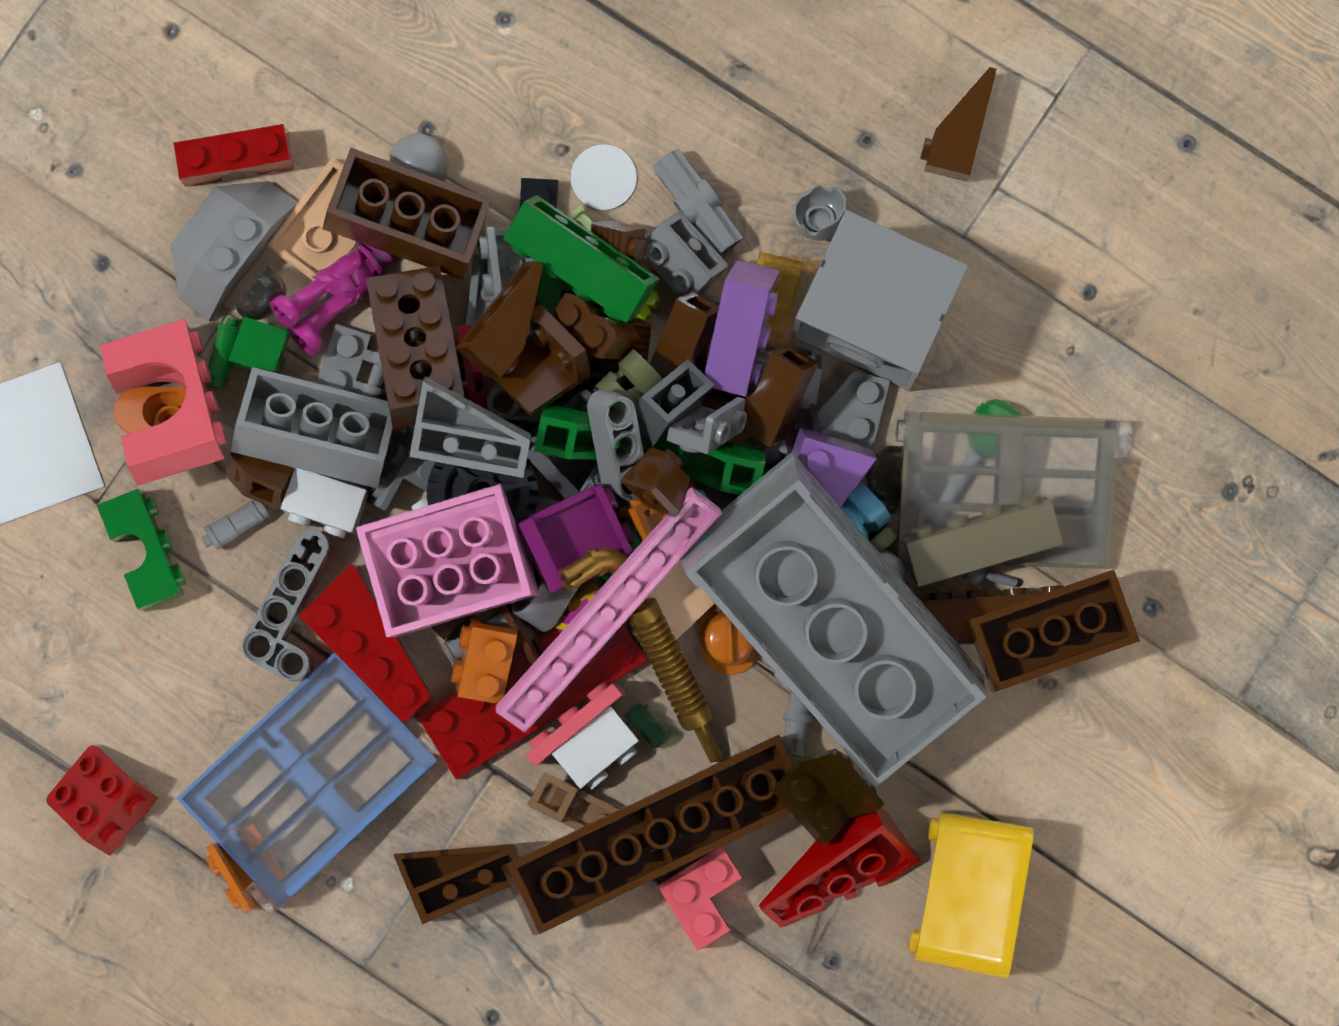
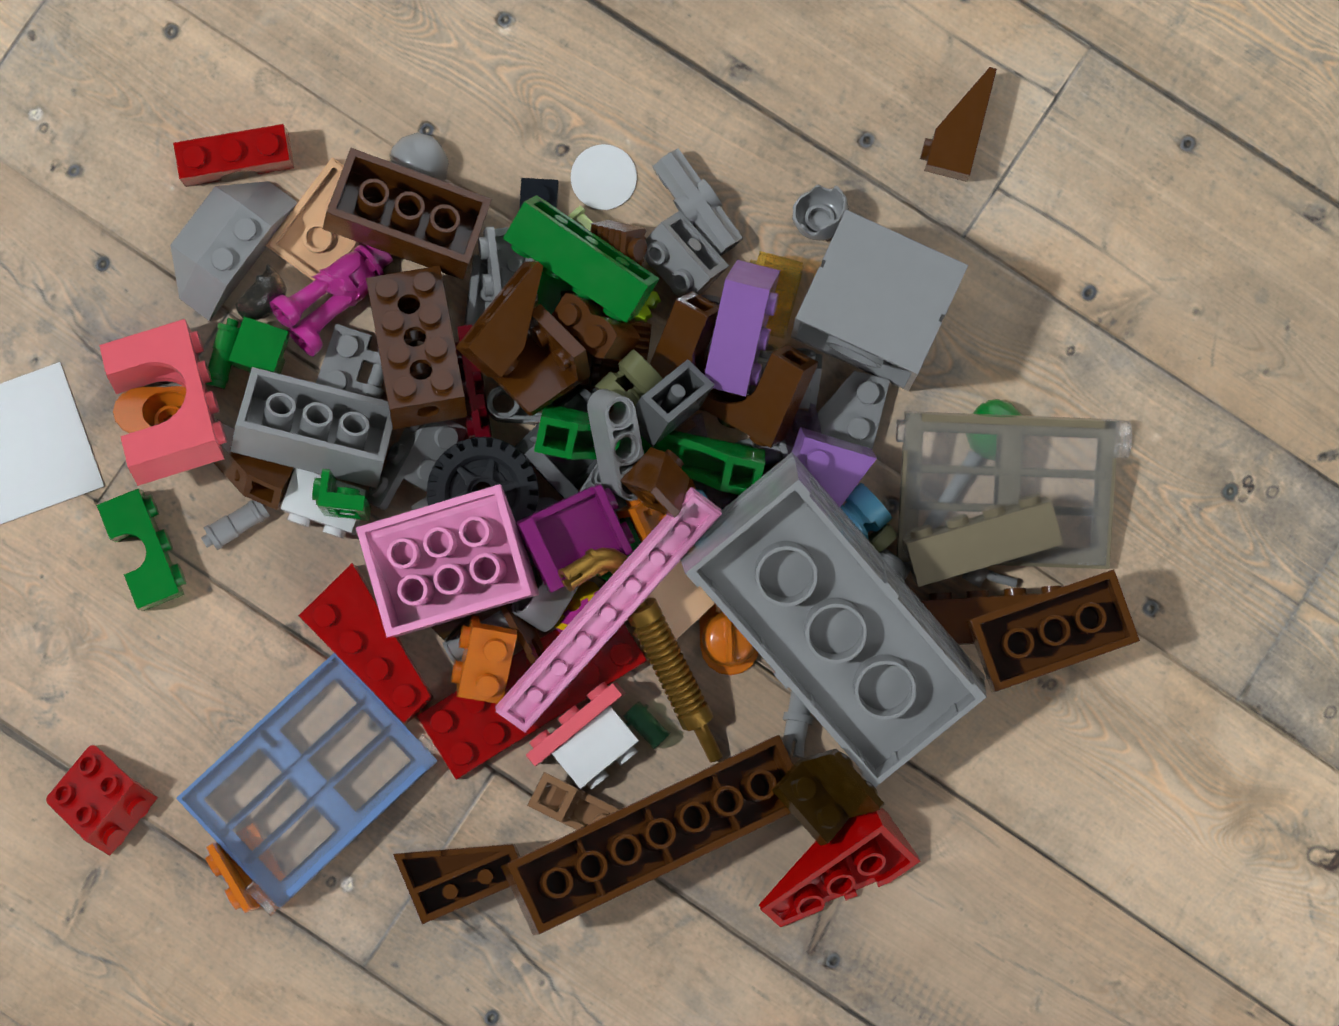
(294, 602): light grey beam -> none
(345, 503): none -> green bracket
(465, 434): light grey wedge -> none
(690, 894): coral brick -> none
(709, 428): light grey bracket -> none
(885, 475): clear smoke hair -> none
(973, 894): yellow windscreen -> none

